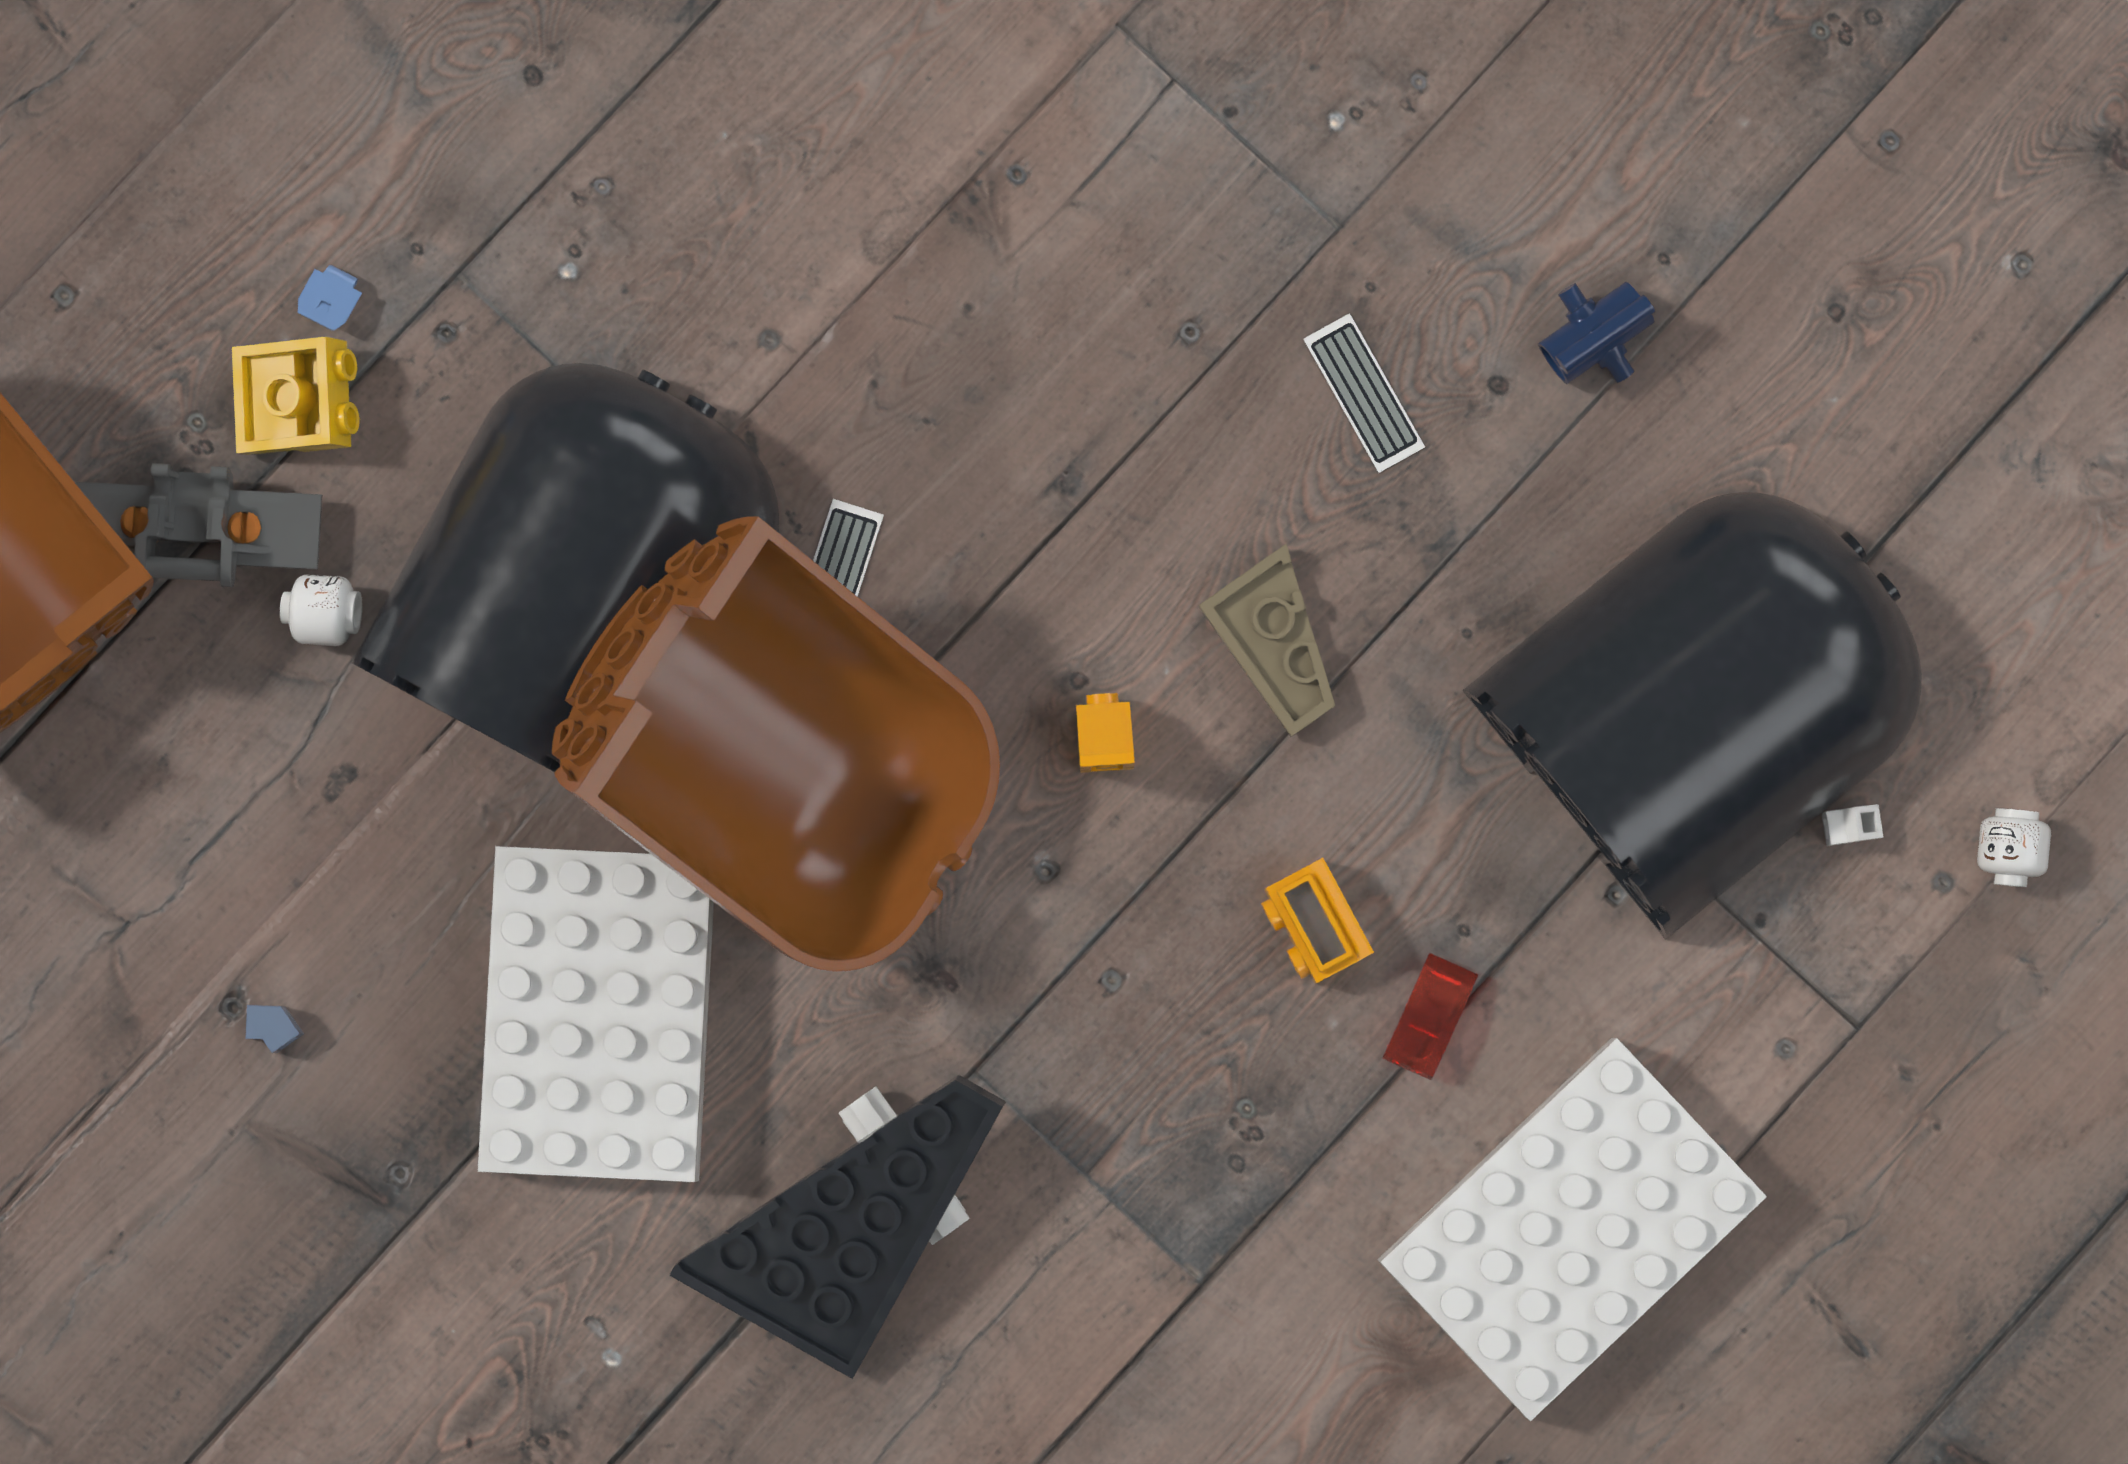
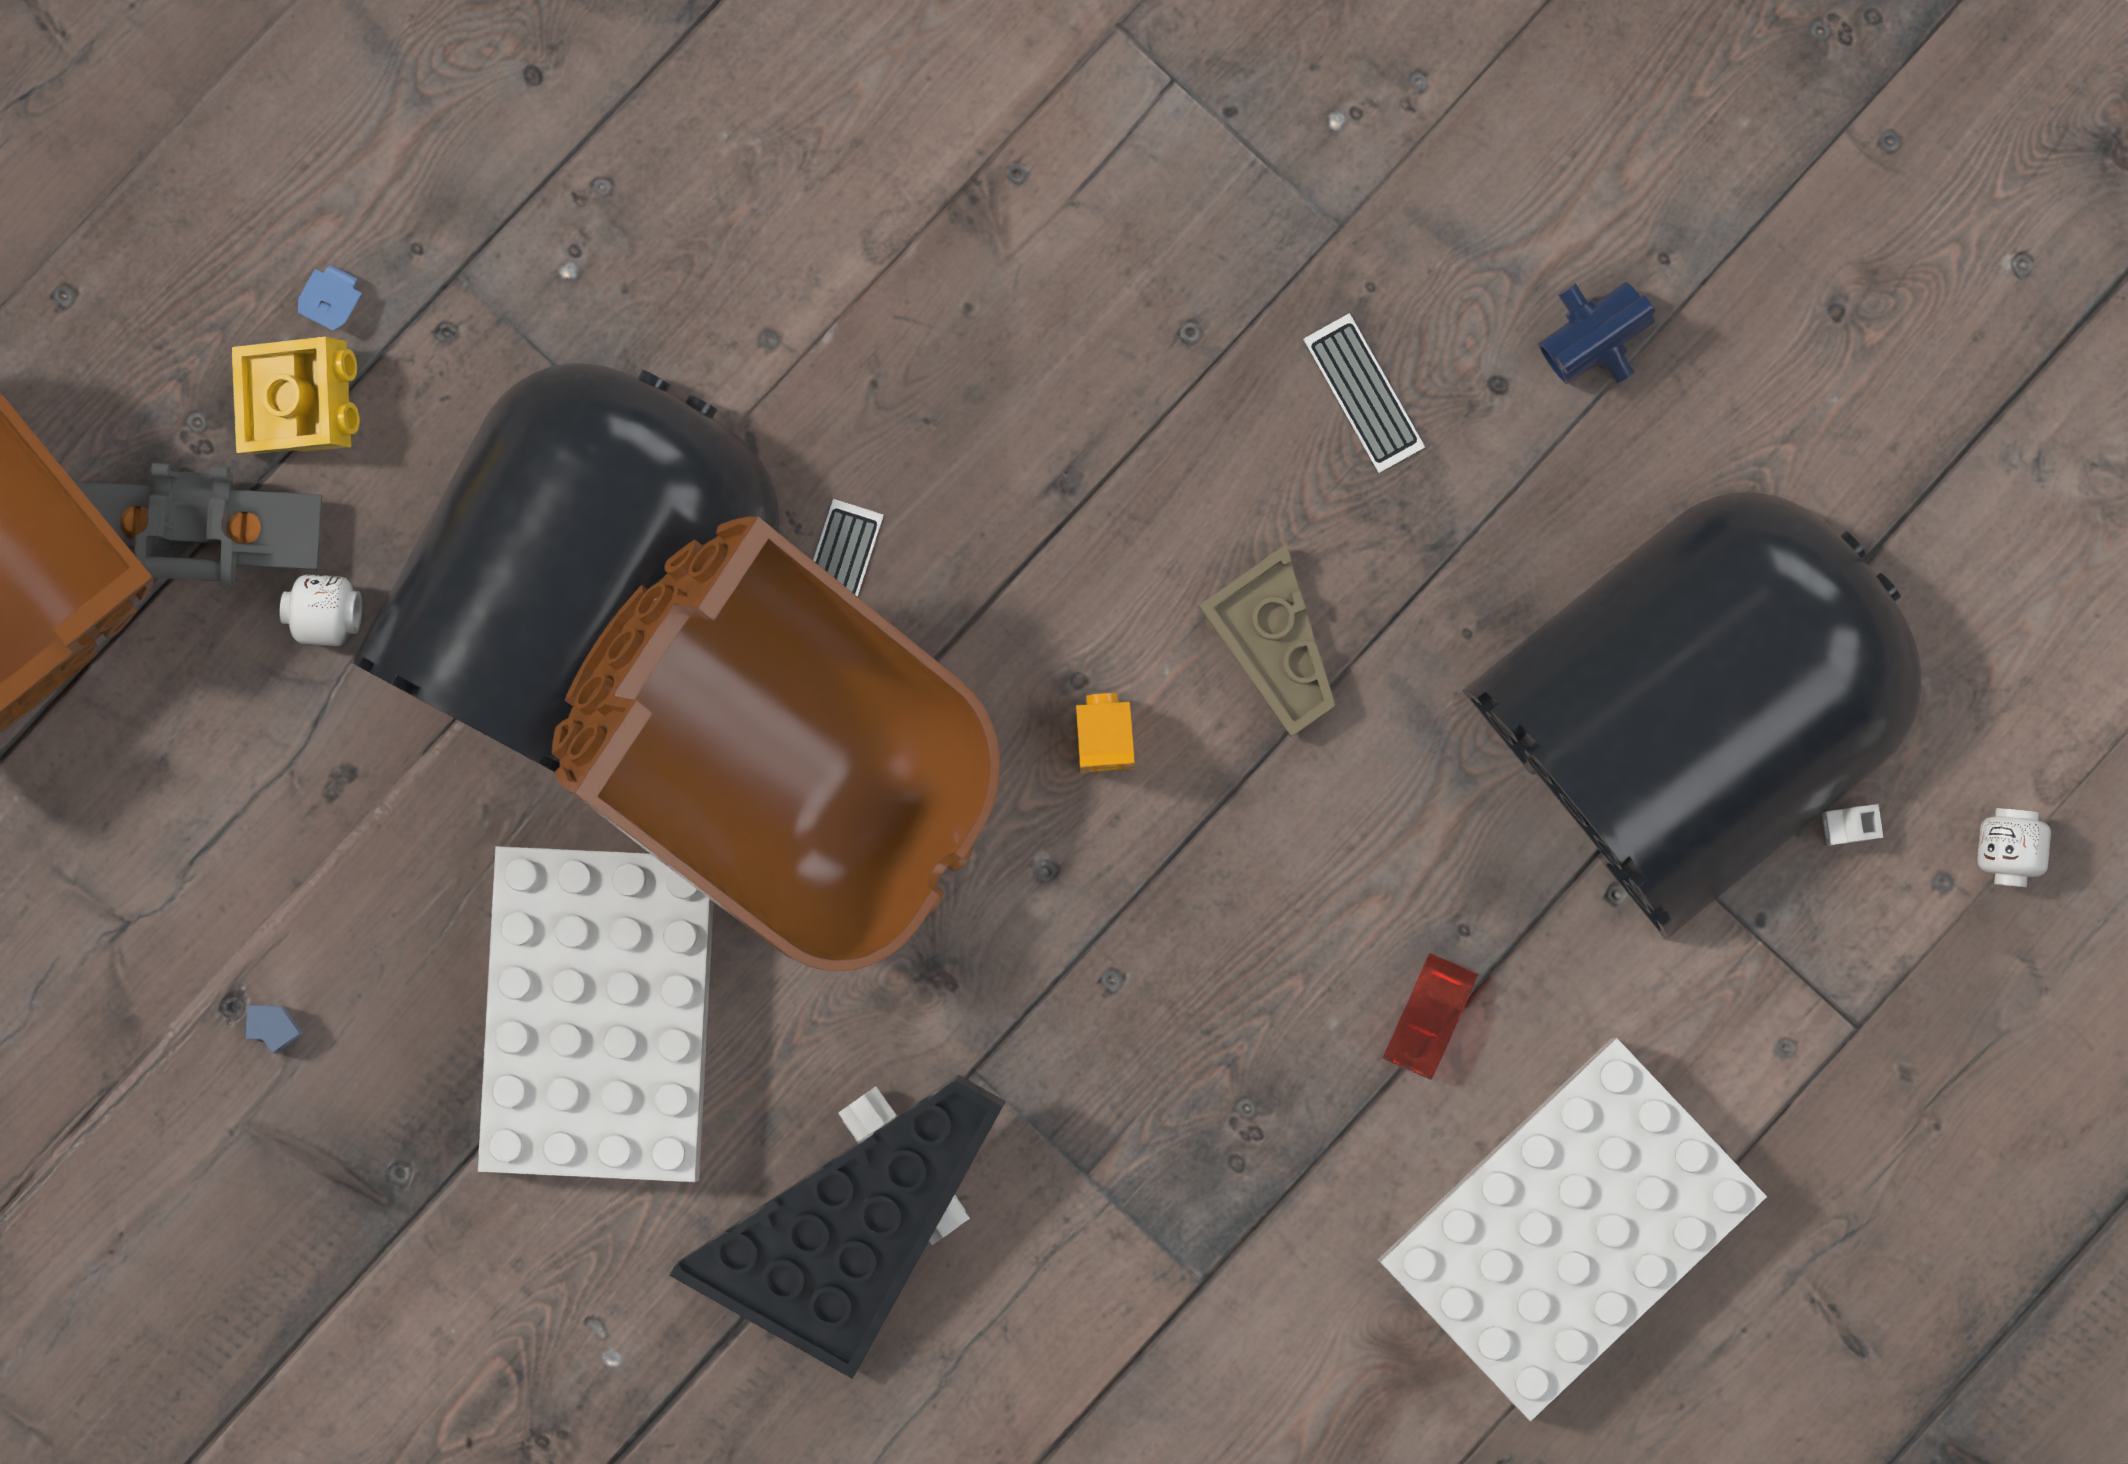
(1317, 922): light orange window -> none

